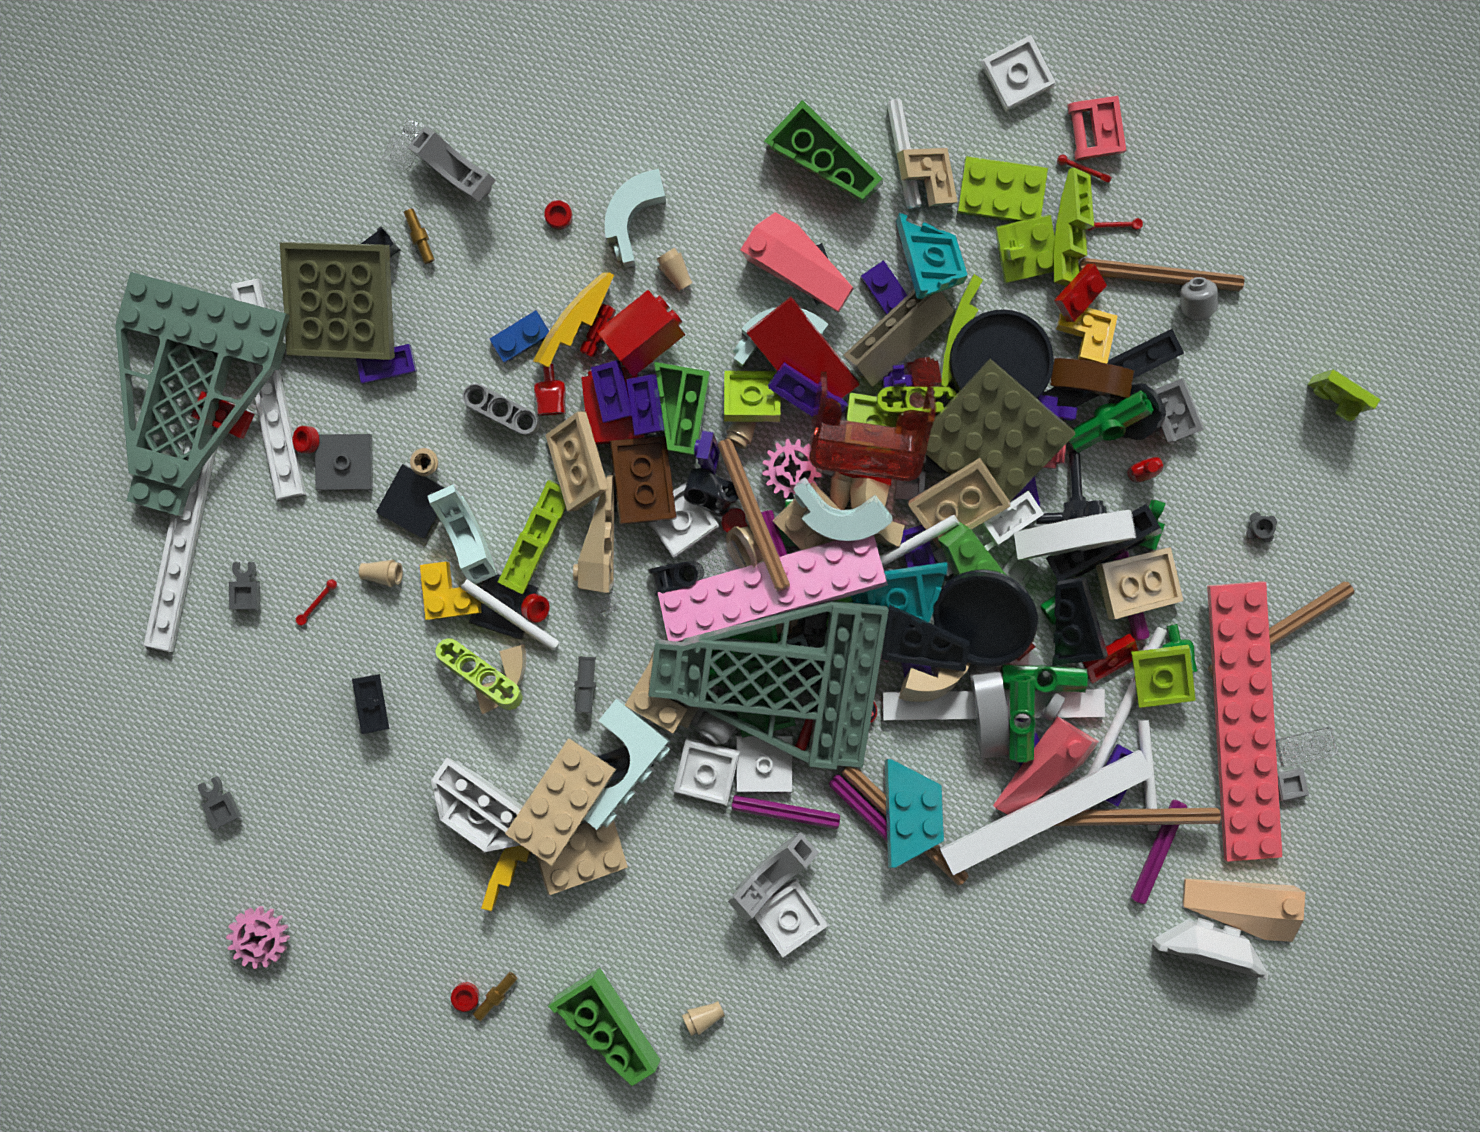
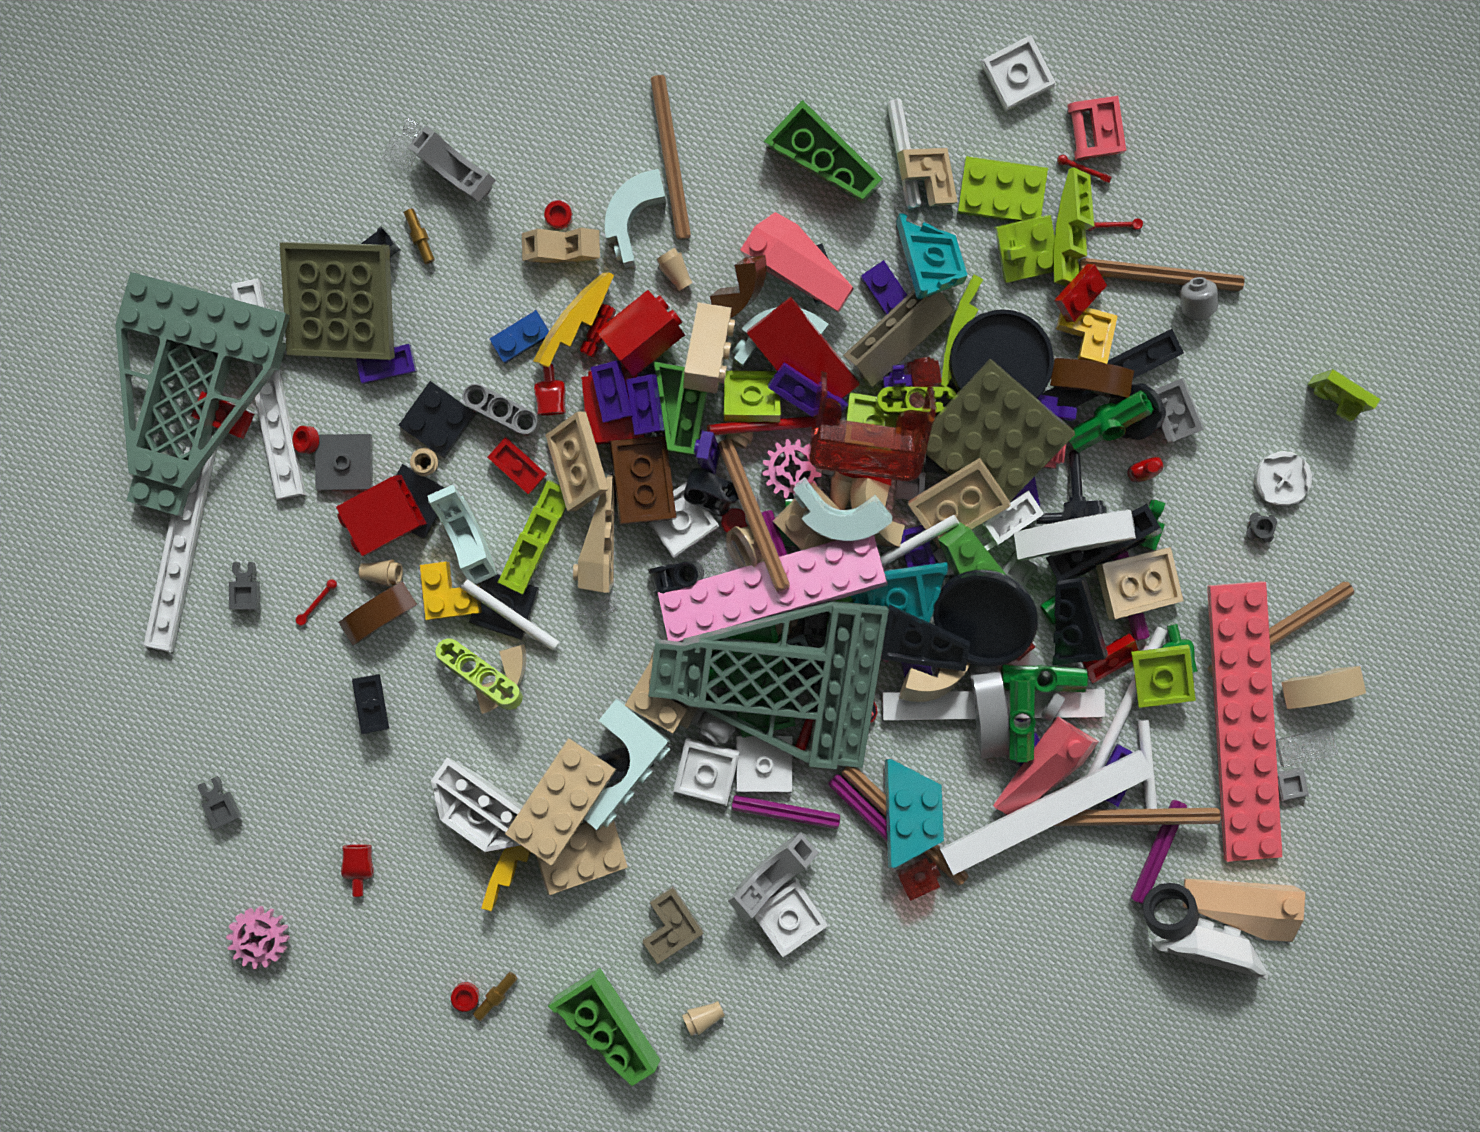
(357, 866): none -> red piece
(377, 613): none -> reddish brown brick
(380, 515): none -> red brick
(437, 419): none -> black plate
(517, 465): none -> red plate
(535, 608): red tile -> none
(559, 247): none -> tan brick
(585, 684): dark grey pin -> none
(670, 157): none -> medium nougat axle
(678, 928): none -> dark tan plate
(708, 348): none -> tan wedge
(746, 427): none -> red bar
(750, 278): none -> reddish brown brick
(919, 888): none -> clear red brick
(1170, 891): none -> black tyre
(1283, 478): none -> white tile
(1323, 688): none -> tan brick

